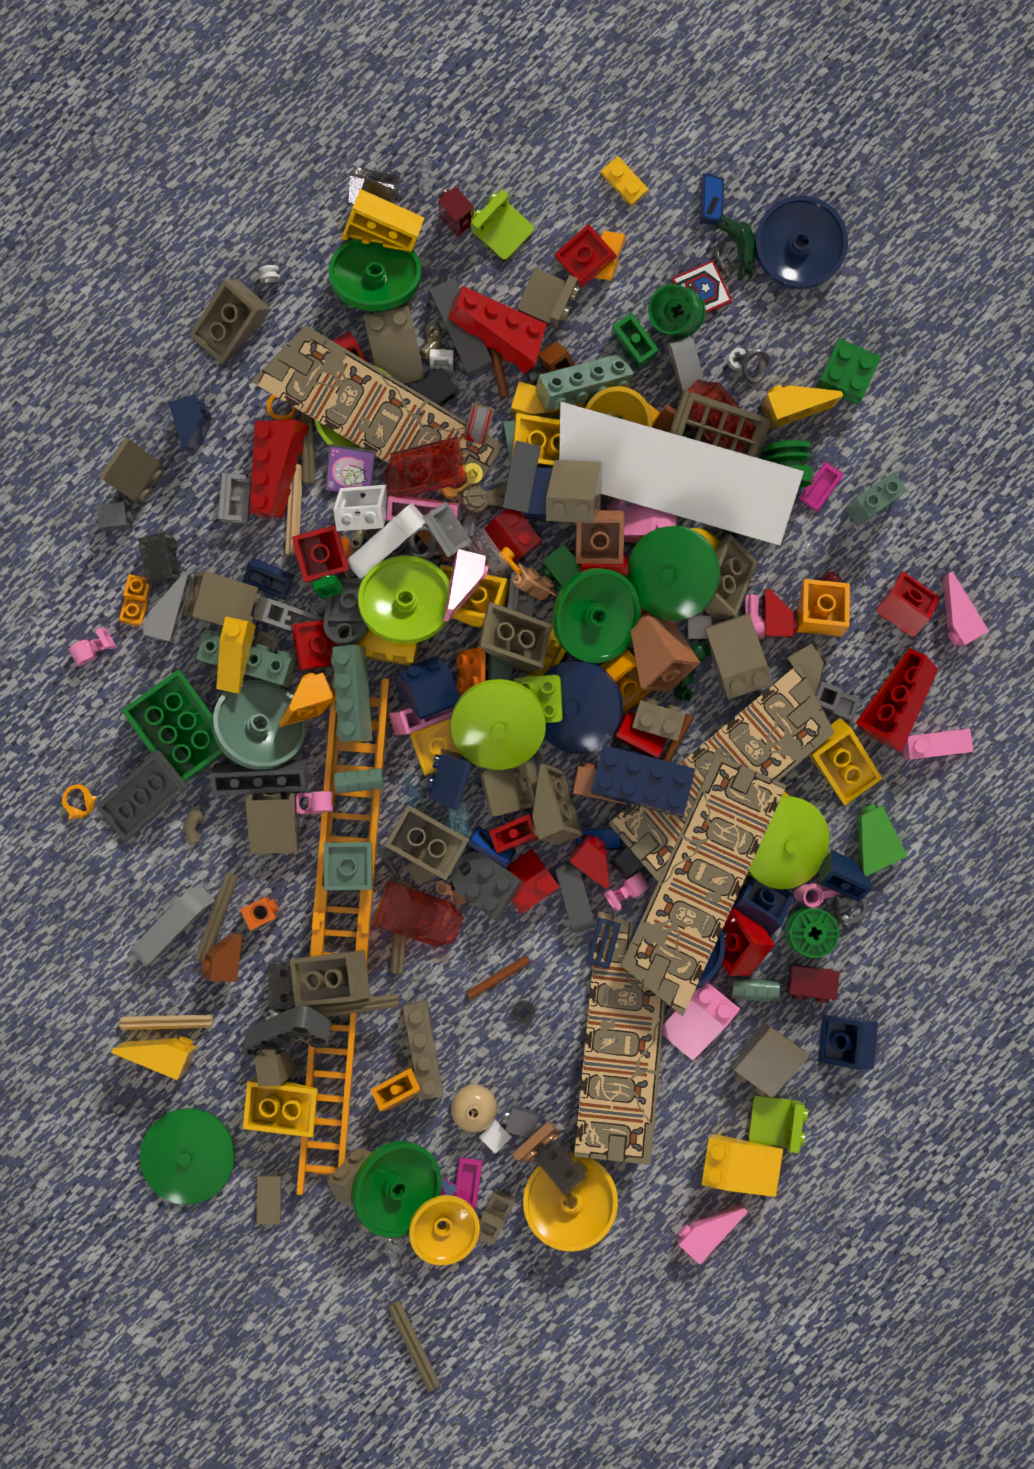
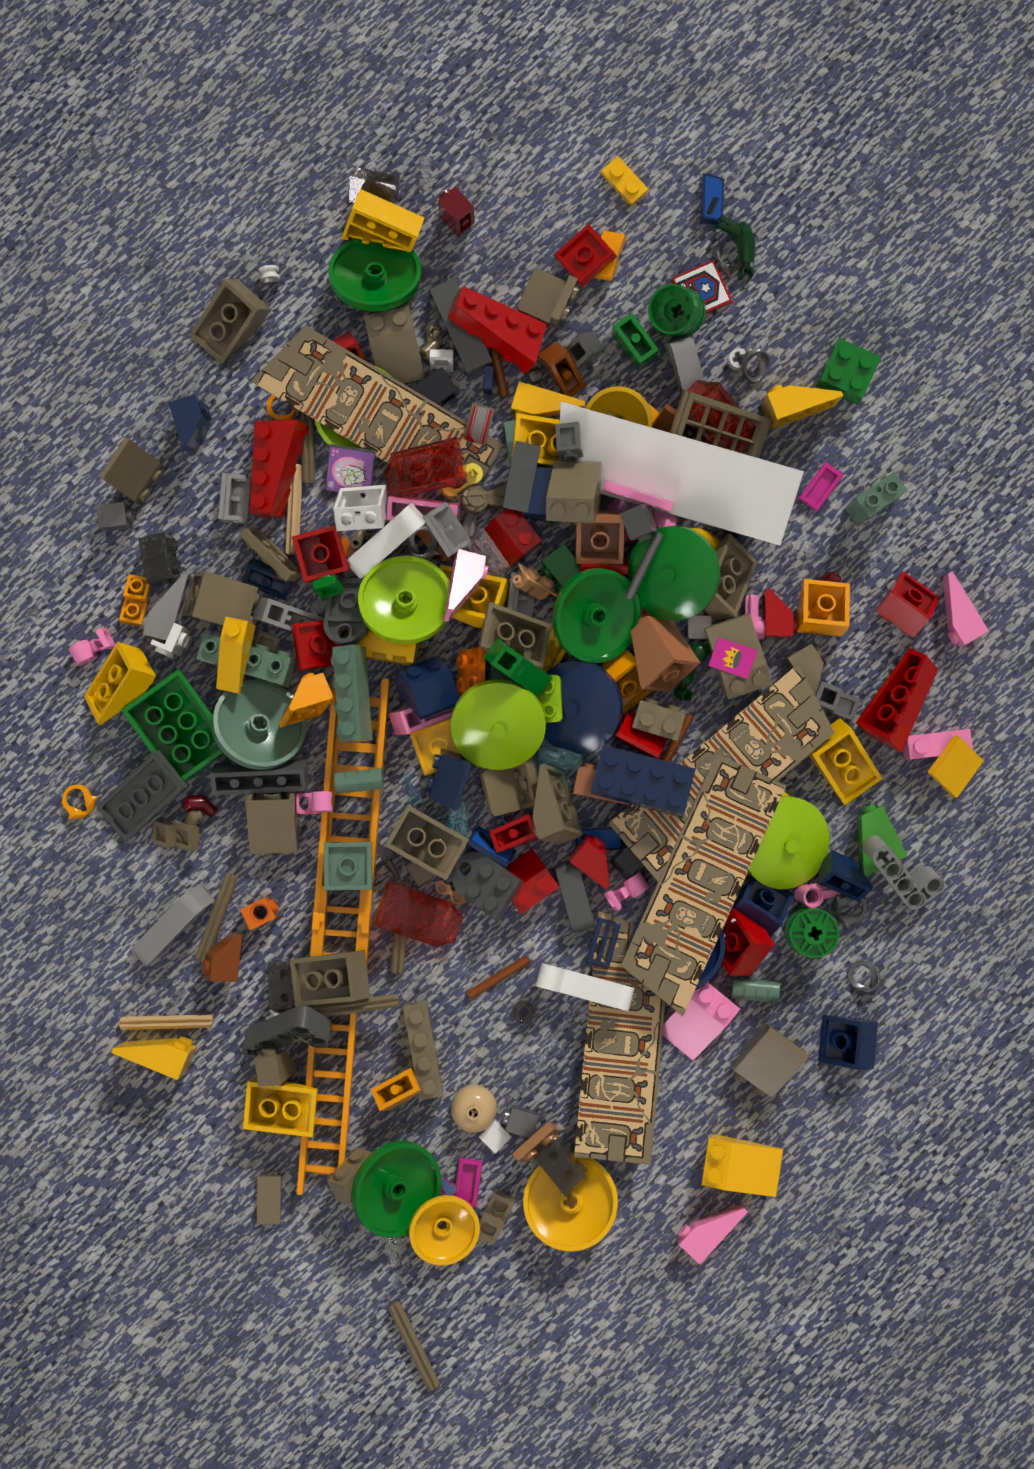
(119, 682): none -> yellow slope
(175, 834): none -> dark tan slope
(176, 642): none -> white bracket
(187, 1156): green dish -> none
(199, 802): none -> dark red arm
(271, 554): none -> dark tan plate
(488, 380): none -> dark blue tile
(501, 226): lime bracket -> none
(509, 555): light orange hand -> none
(517, 667): none -> green slope
(560, 758): none -> clear light blue hinge
(568, 441): none -> flat silver bracket
(583, 381): sand green brick -> none
(585, 349): none -> flat silver brick
(585, 987): none -> white beam
(637, 495): none -> bright pink tile
(639, 522): none -> dark grey slope
(644, 565): none -> flat silver bar
(732, 658): none -> dark pink sticker
(778, 1122): lime bracket -> none
(792, 454): green wheel -> none
(801, 242): dark blue dish -> none
(812, 982): dark red brick -> none
(875, 977): none -> flat silver piece
(912, 889): none -> light grey beam
(955, 766): none -> yellow tile

